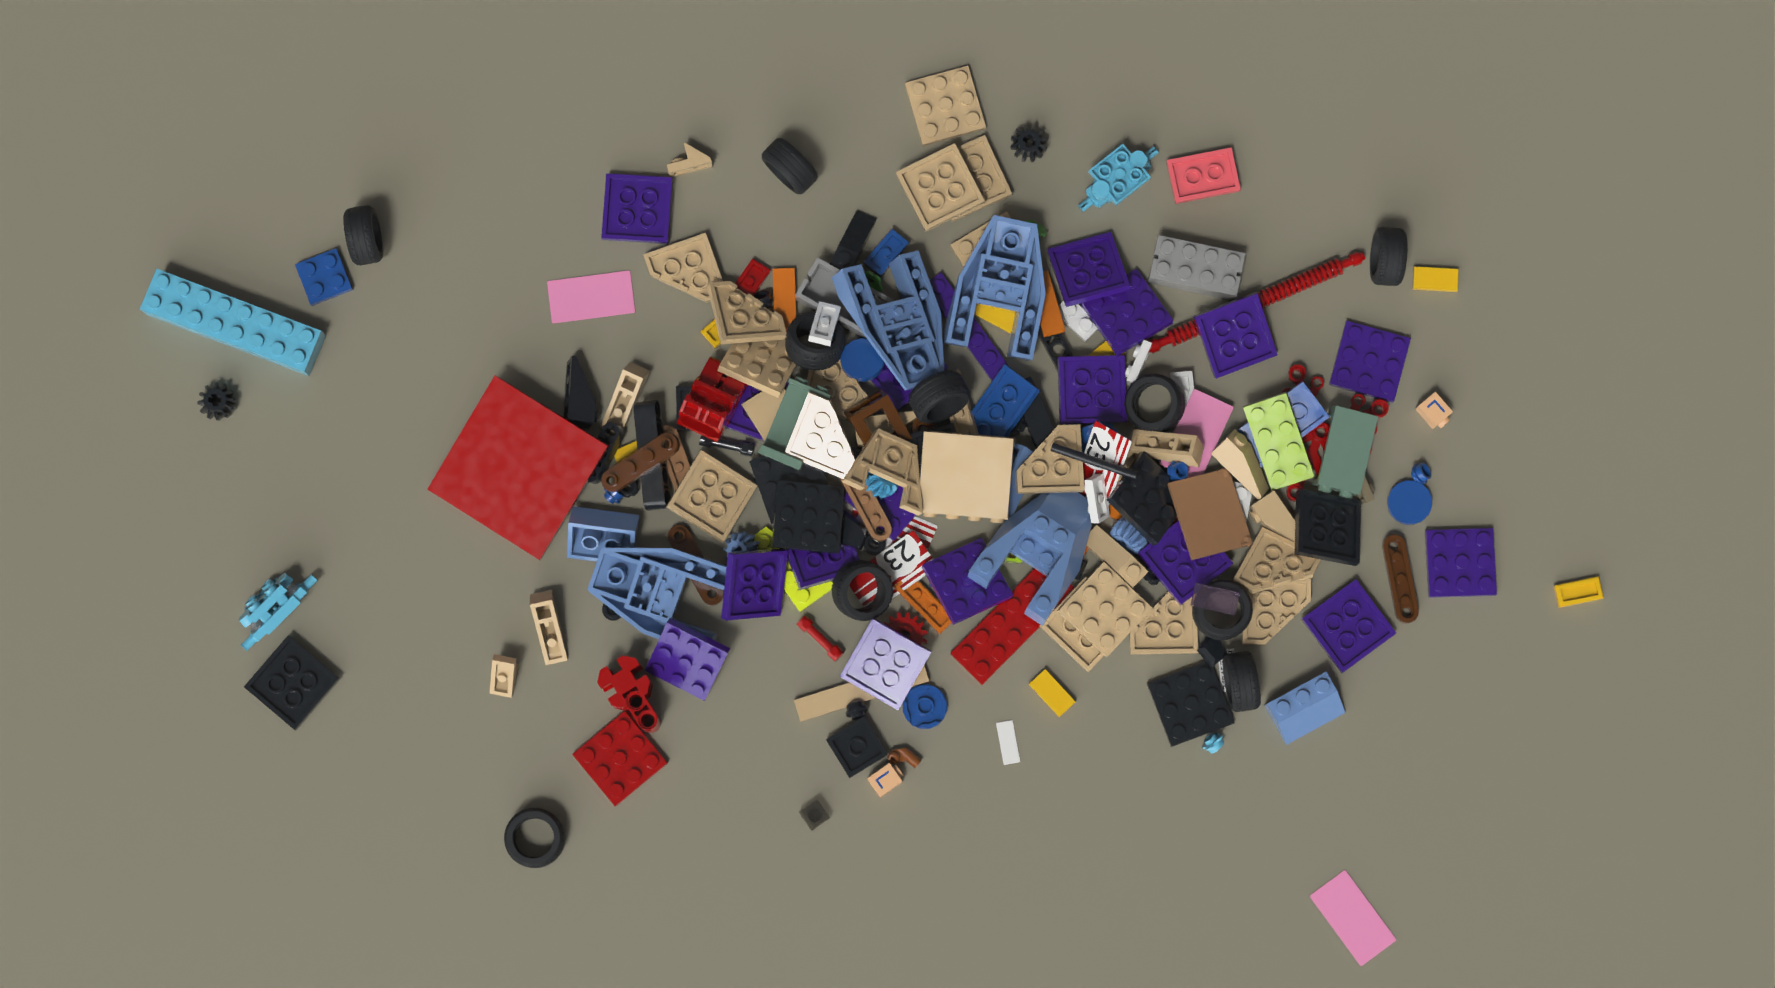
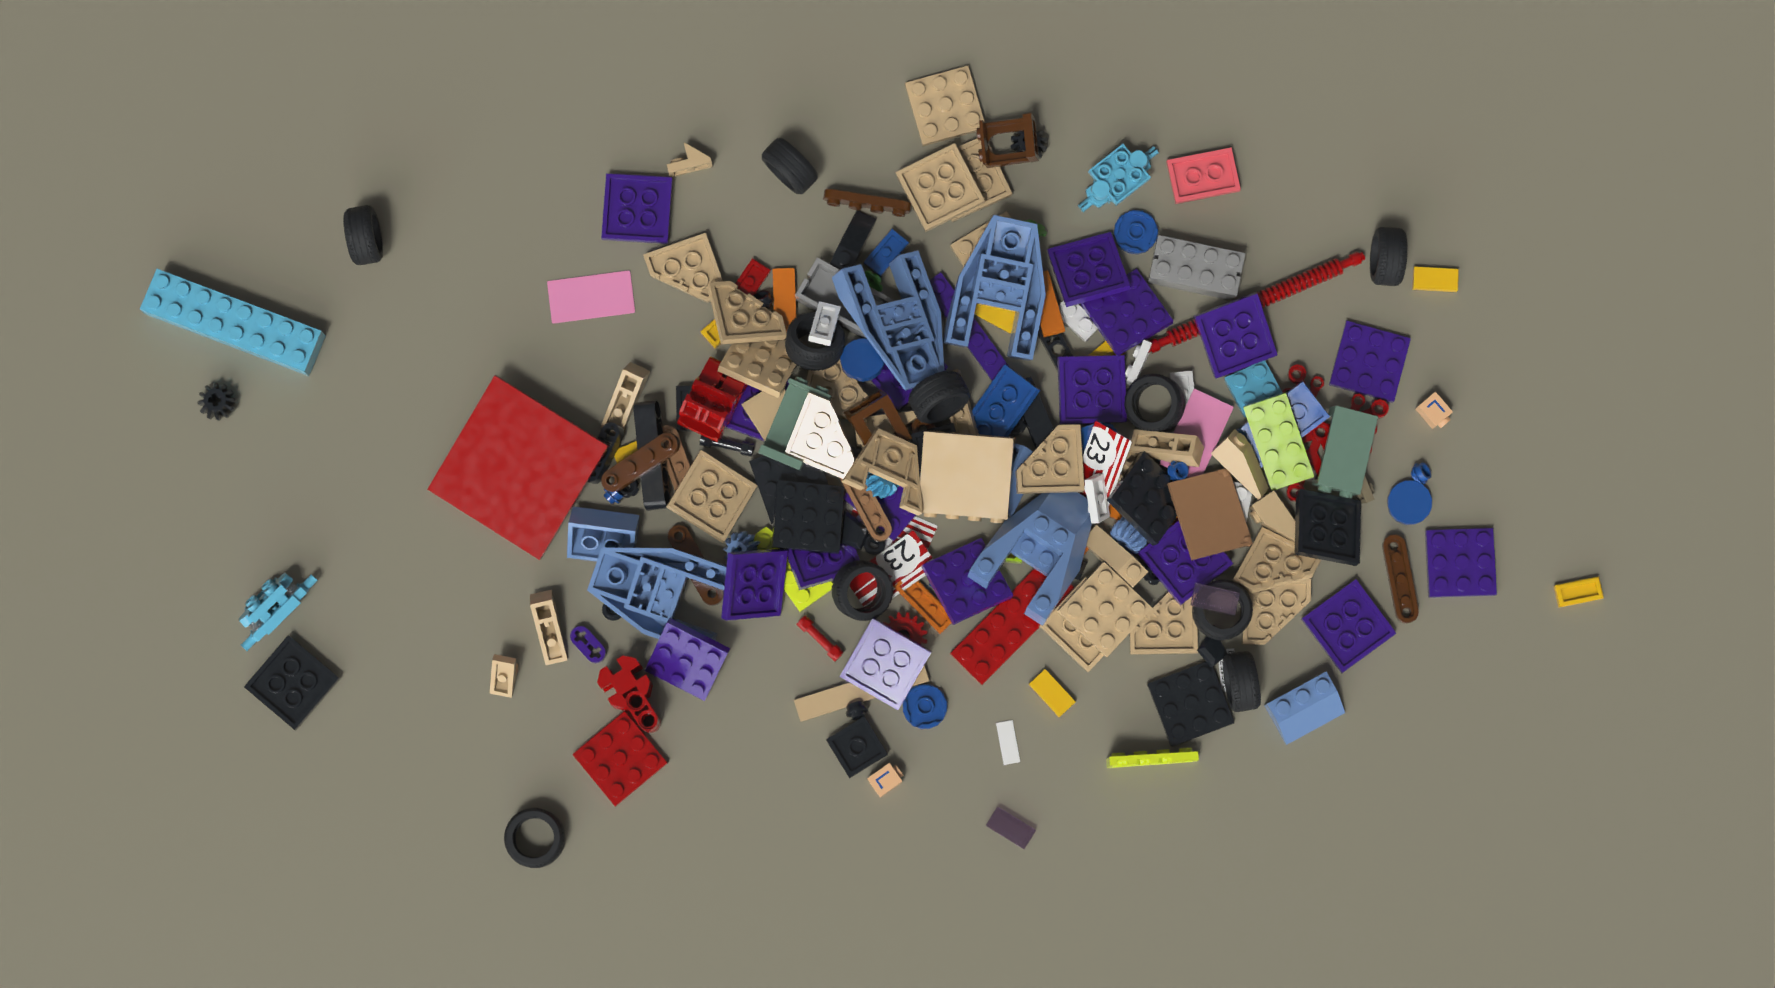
(323, 277): blue plate -> none
(578, 399): black slope -> none
(591, 641): none -> dark purple beam
(814, 815): clear smoke plate -> none
(858, 201): none -> reddish brown plate
(903, 754): dark orange arm -> none
(988, 130): none -> reddish brown panel
(1010, 828): none -> clear purple tile
(1103, 464): black bar -> none
(1135, 232): none -> blue tile
(1141, 758): none -> neon yellow wing
(1213, 742): medium azure plate -> none
(1252, 385): none -> medium azure plate
(1353, 918): bright pink sticker -> none

